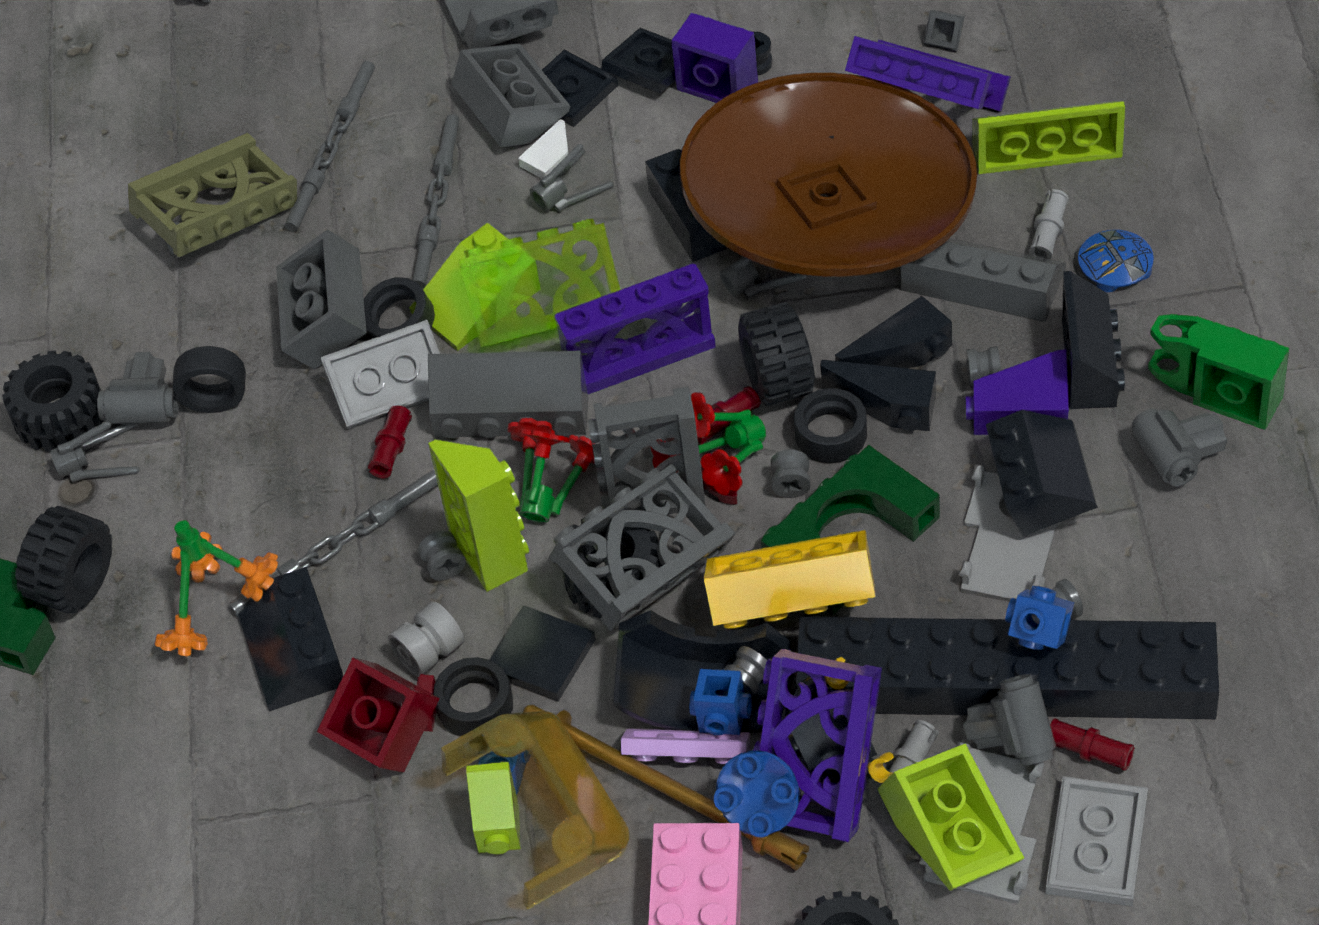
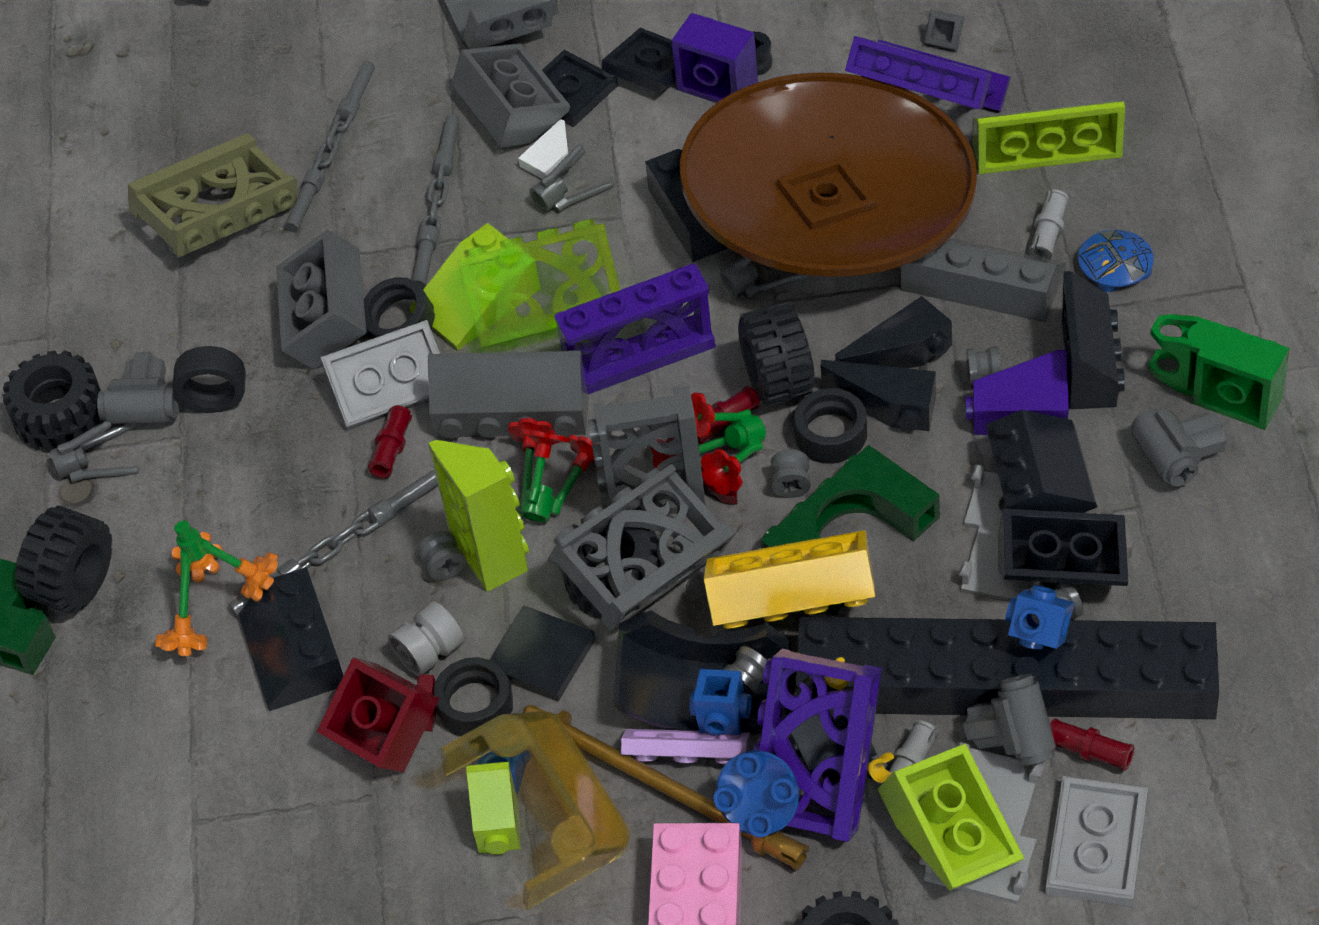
(1063, 547): none -> black slope

